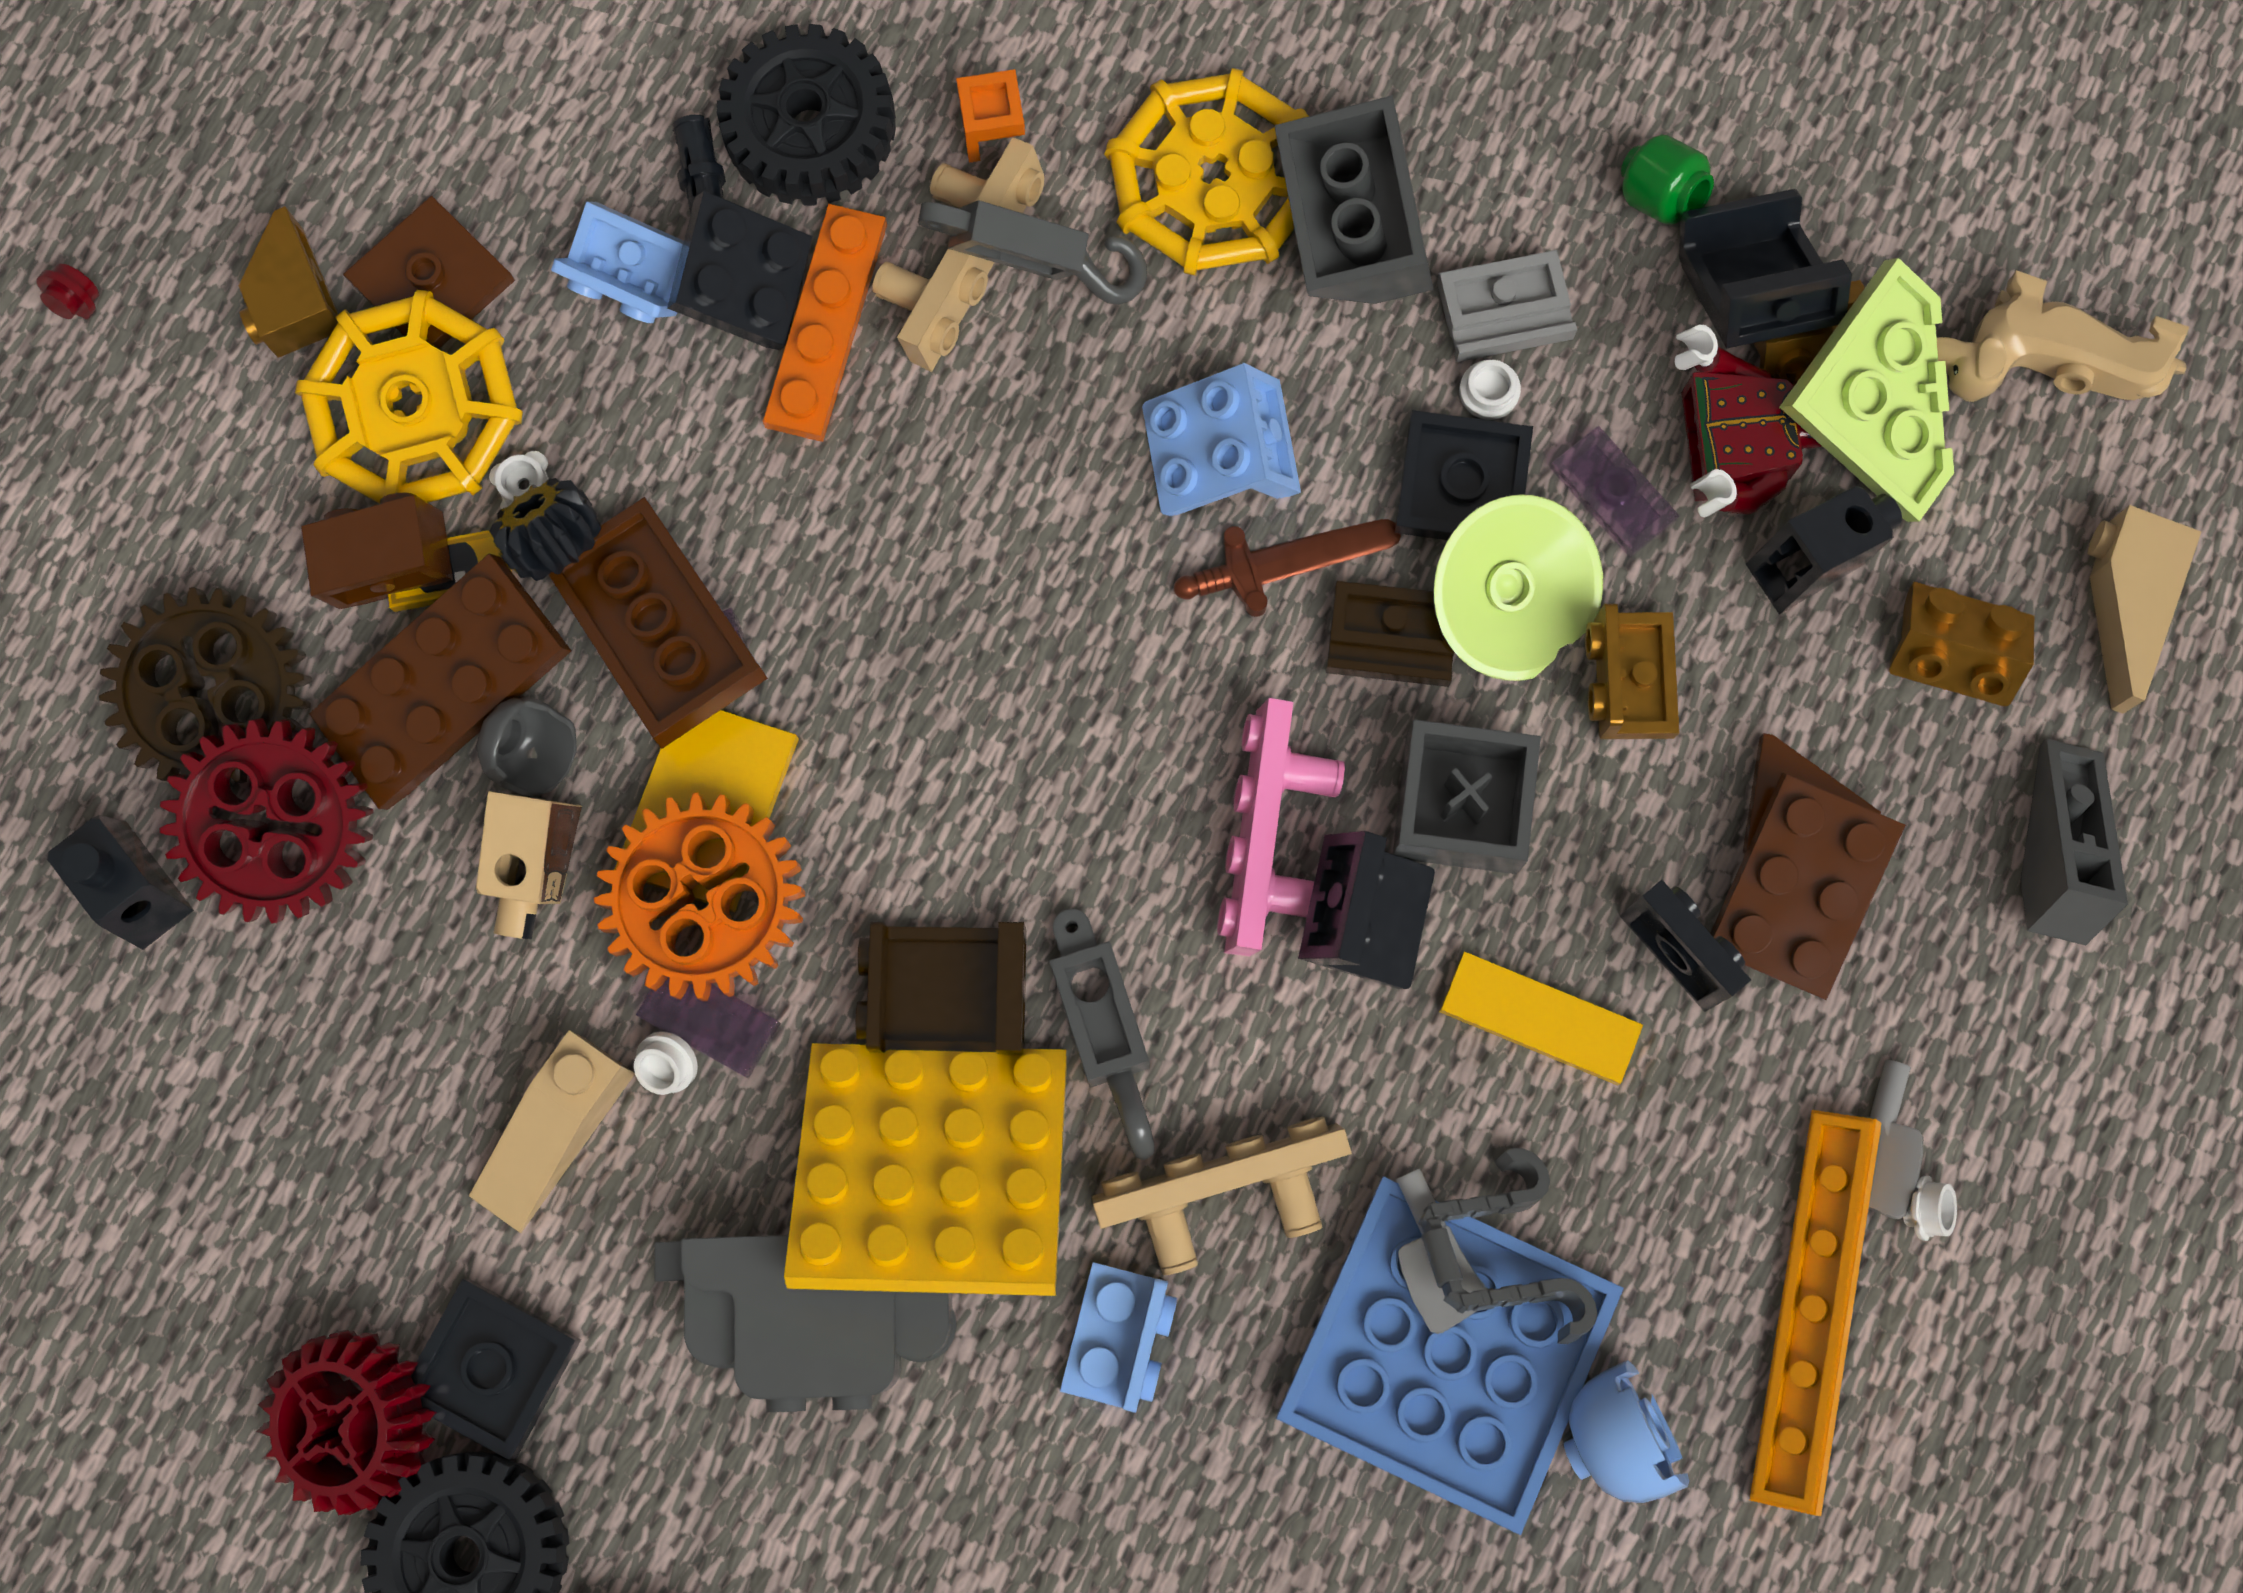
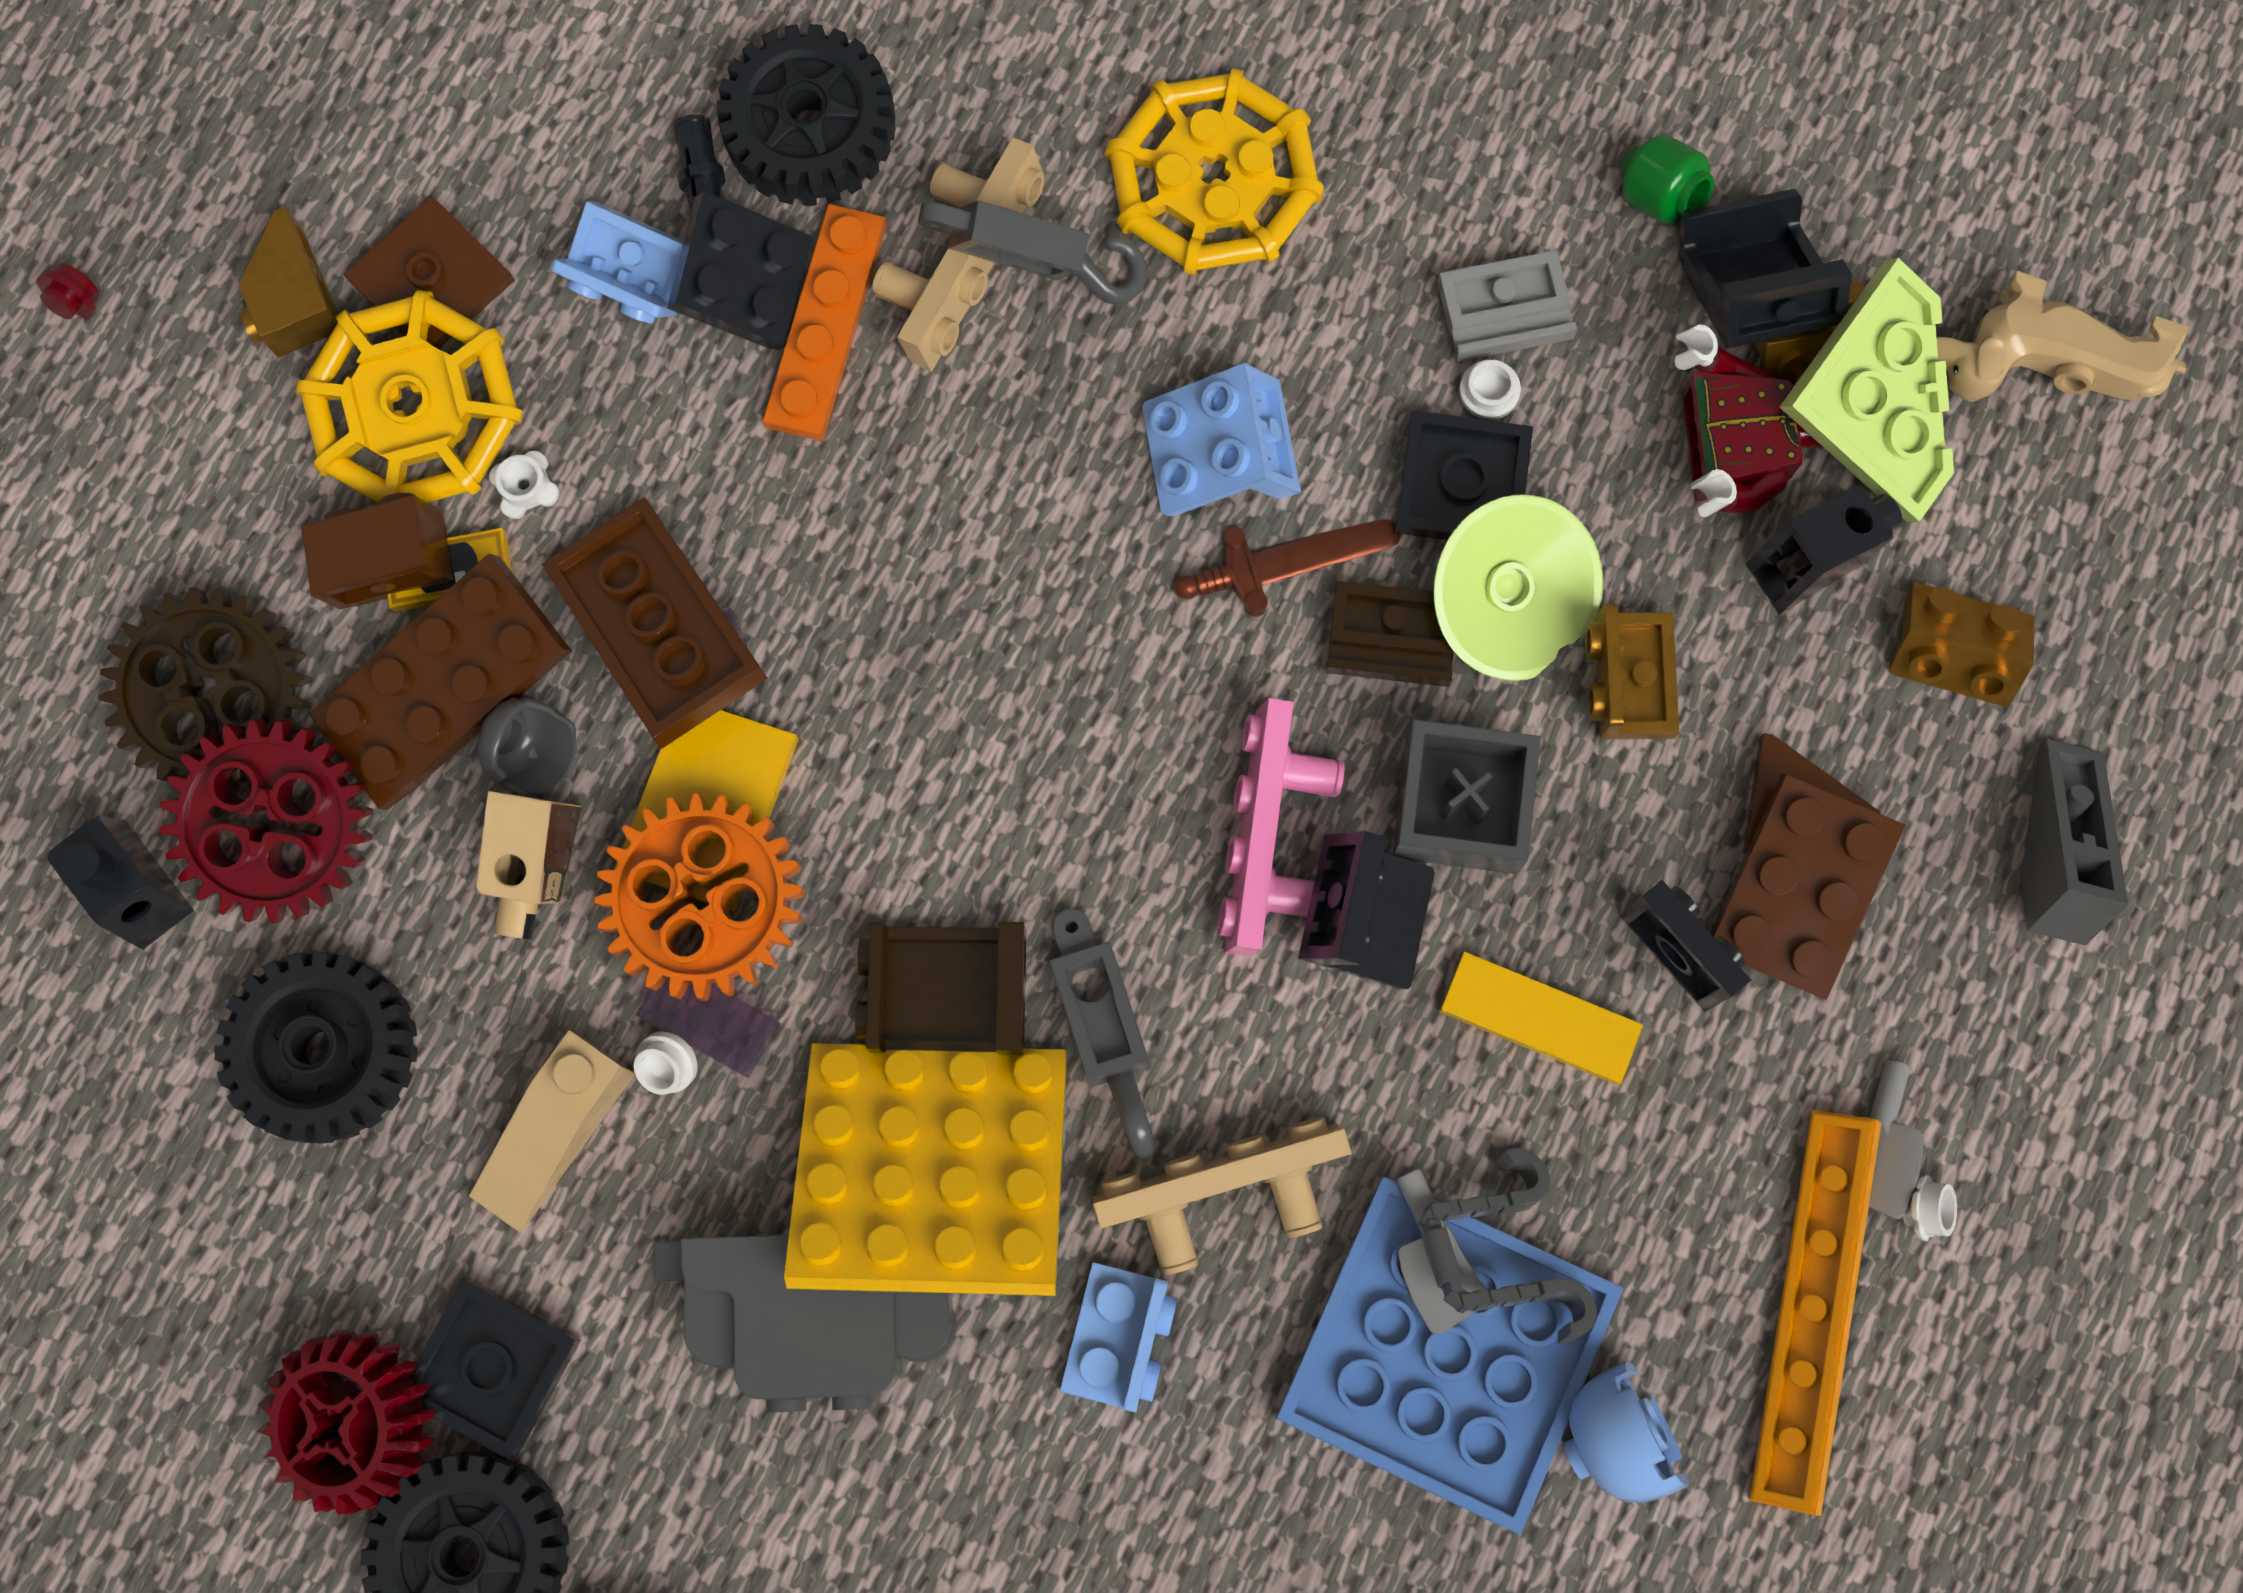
(269, 1040): none -> black wheel
(545, 529): black gear -> none
(989, 109): orange panel -> none
(1354, 204): dark grey slope -> none
(1614, 491): clear purple plate -> none
(2135, 595): tan slope -> none

